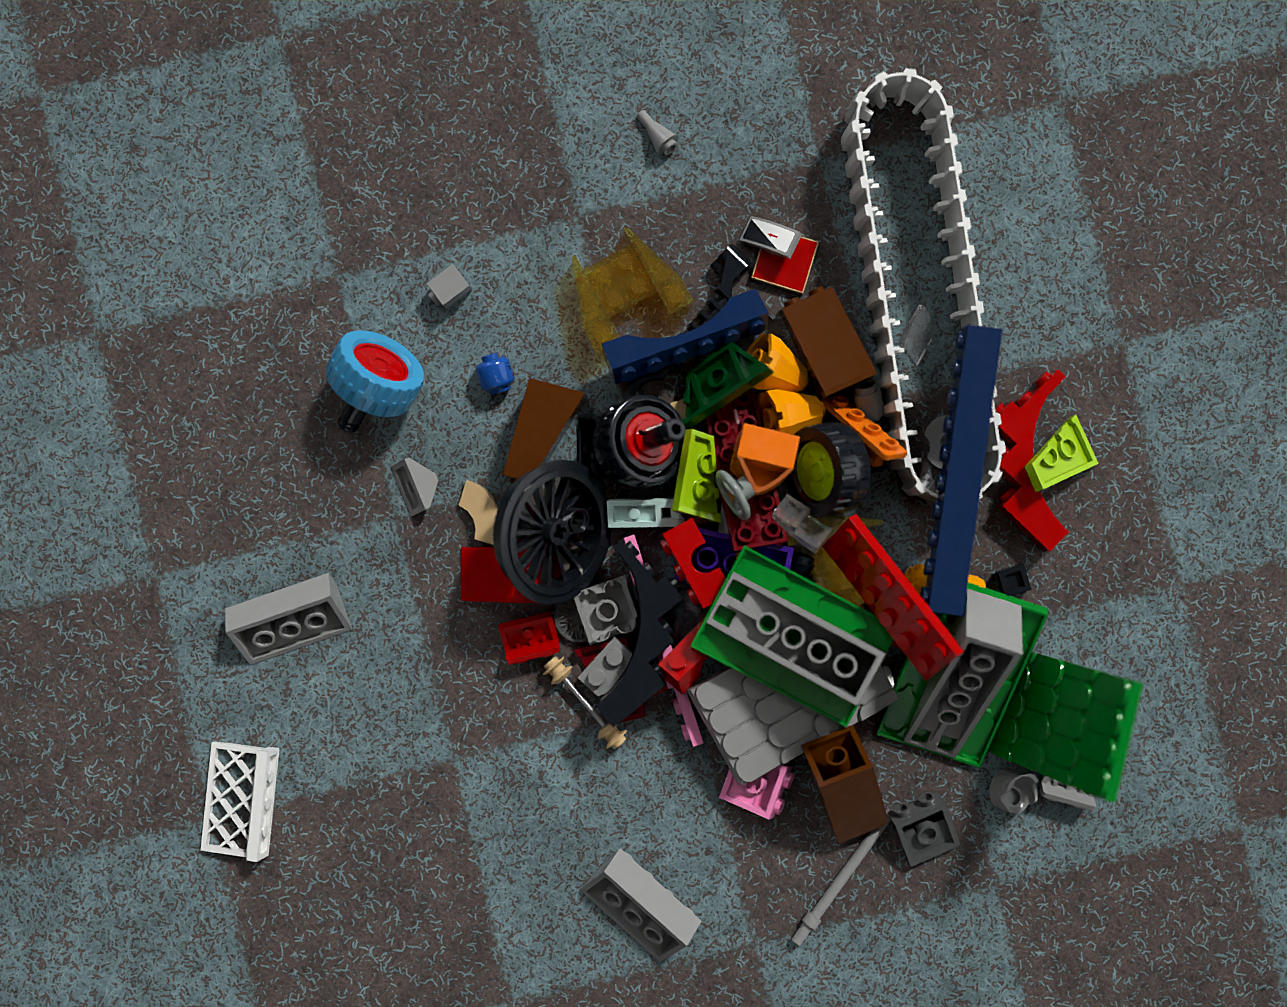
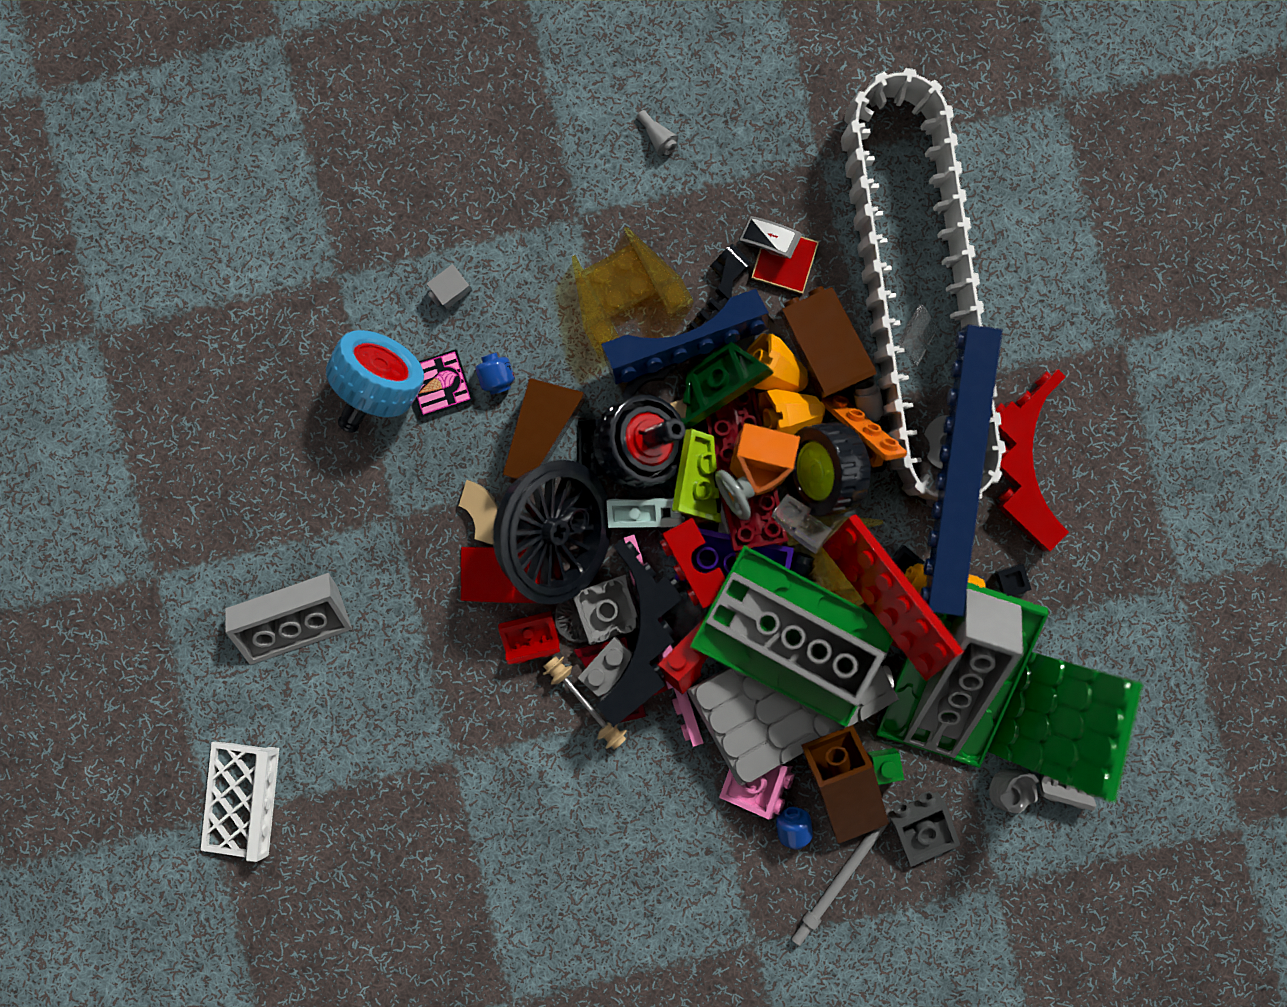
(416, 484): light grey slope -> none
(443, 384): none -> tile
(641, 905): light grey slope -> none
(794, 828): none -> blue head
(887, 765): none -> green brick
(905, 558): none -> black plate
(1061, 456): lime wing -> none

